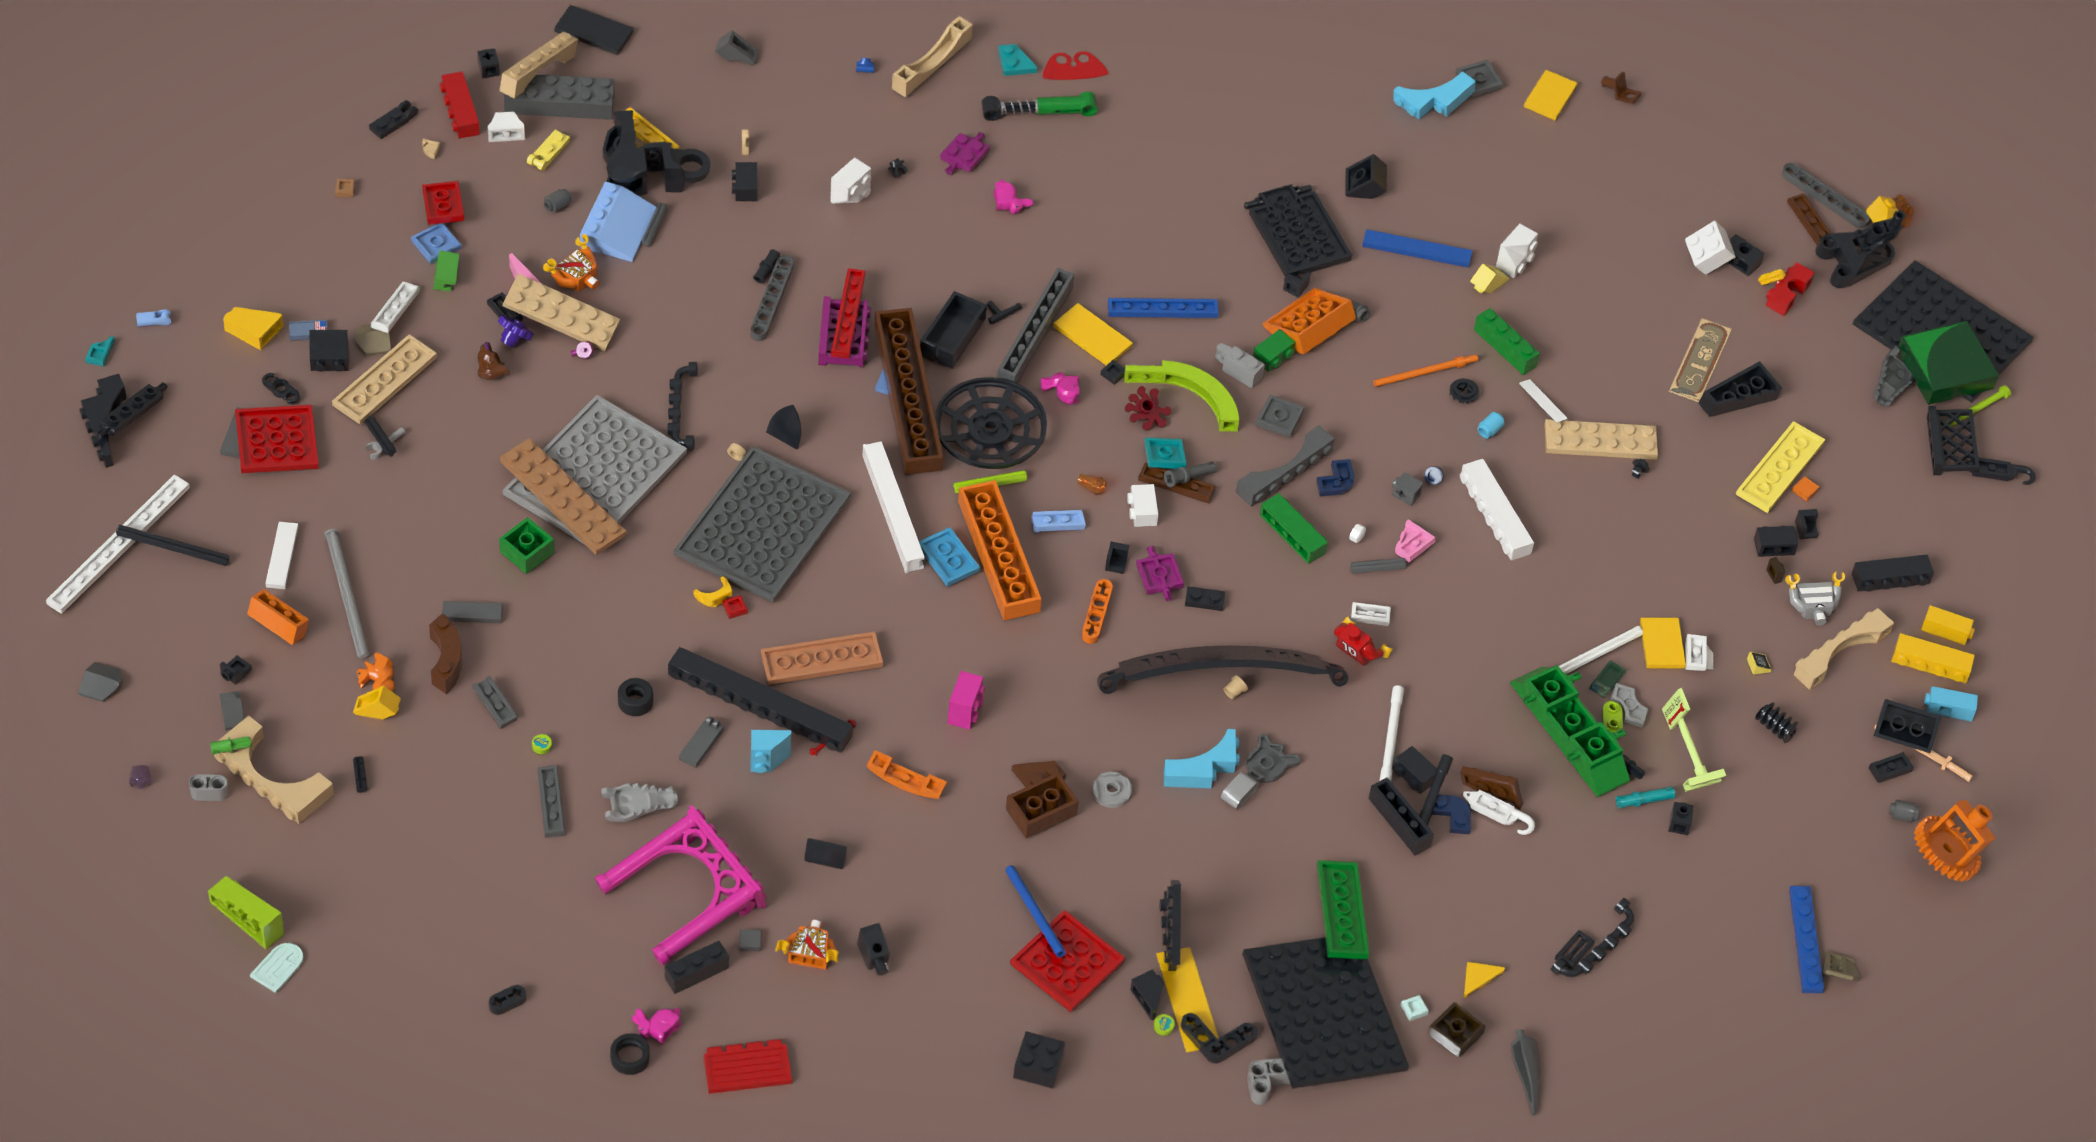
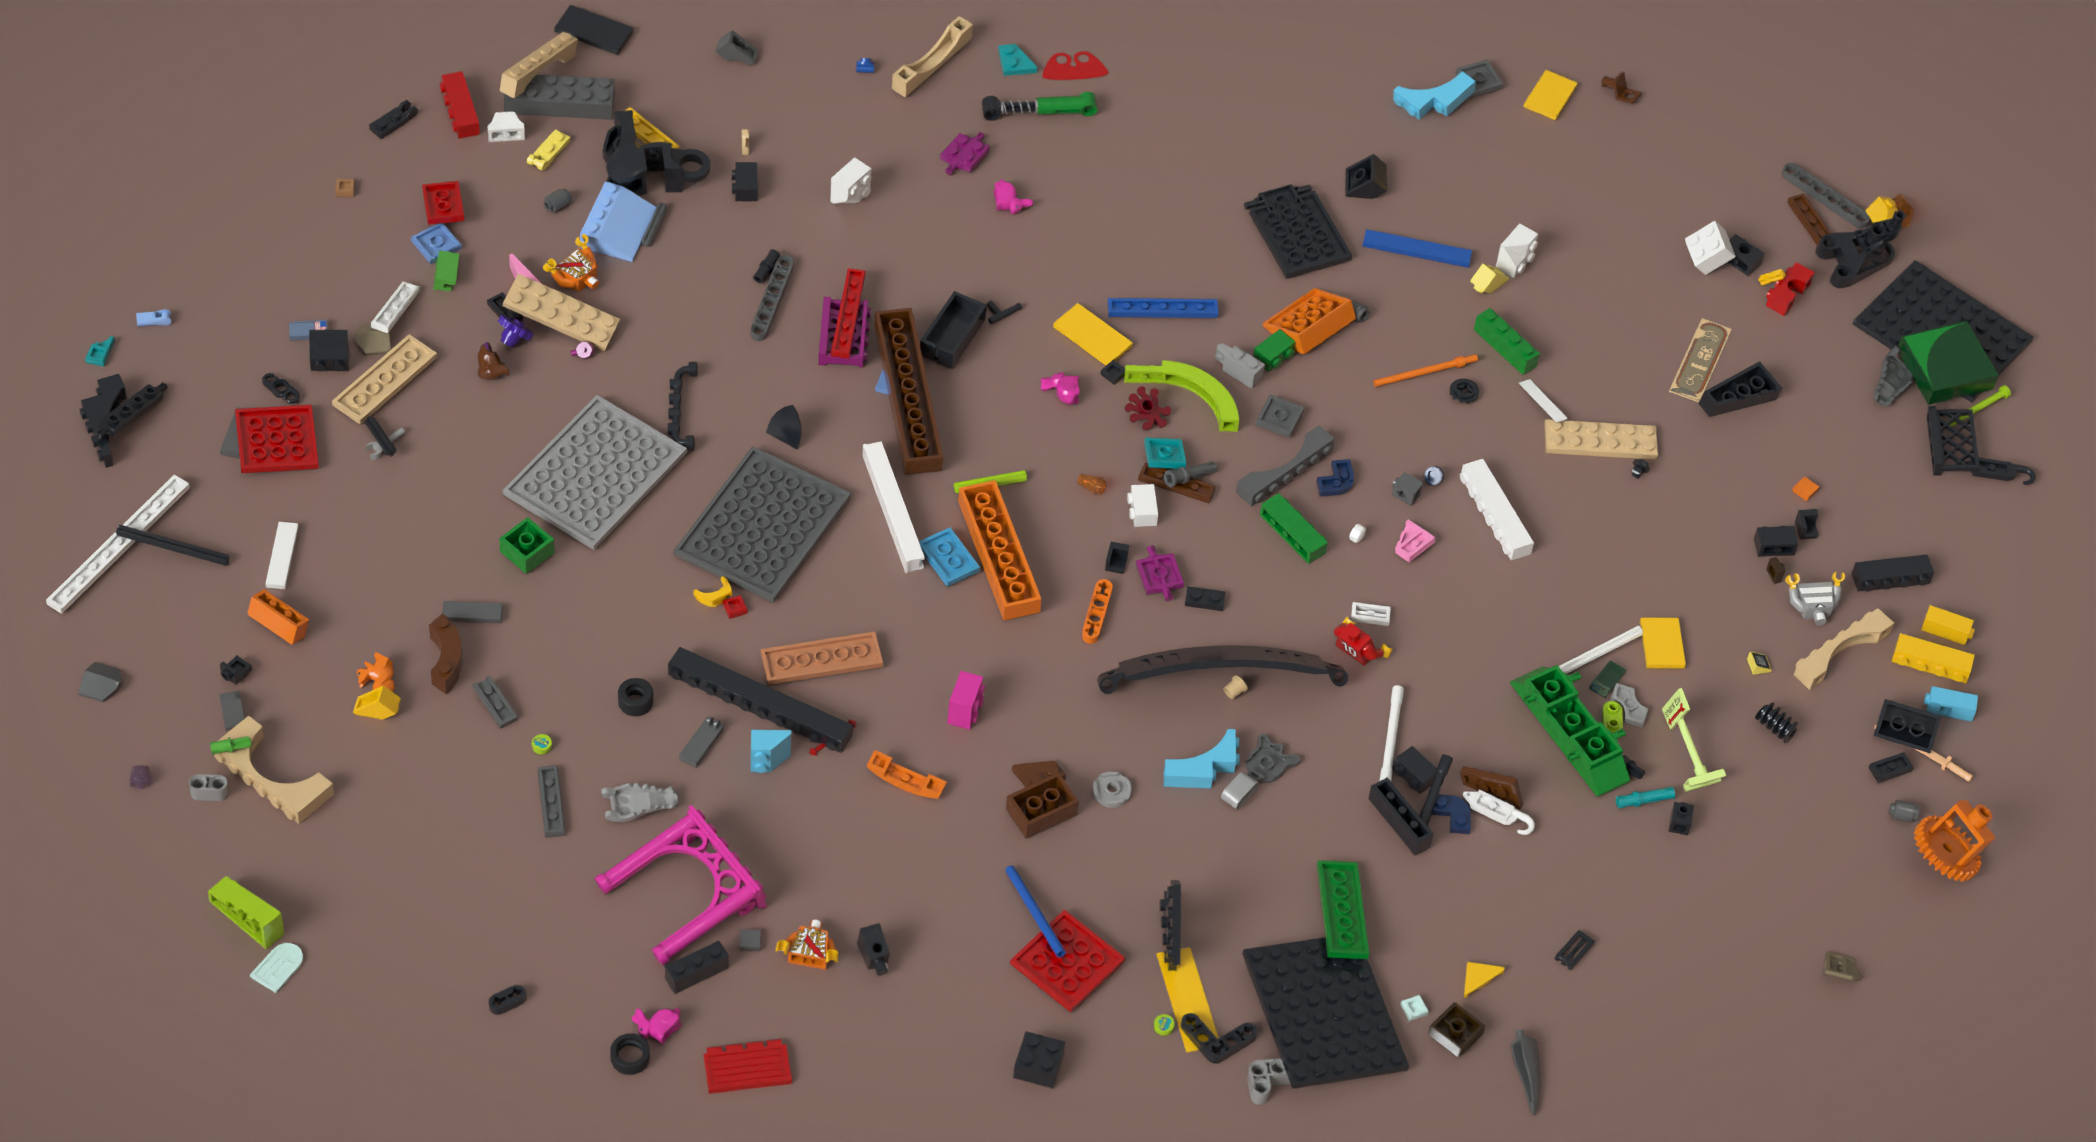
(253, 326): yellow slope -> none
(347, 593): light grey axle -> none
(360, 775): black axle -> none
(431, 148): tan tile -> none
(486, 59): black brick -> none
(562, 496): medium nougat plate -> none
(736, 452): tan tile -> none
(825, 853): black slope -> none
(895, 165): black plate -> none
(991, 417): black dish -> none
(1036, 326): dark grey brick -> none
(1058, 520): light blue hinge -> none
(1148, 991): black slope -> none
(1296, 285): black panel -> none
(1378, 565): dark grey axle -> none
(1491, 425): medium azure brick -> none
(1598, 953): black bar -> none
(1697, 653): white slope -> none
(1780, 467): light yellow plate -> none
(1806, 939): blue plate -> none

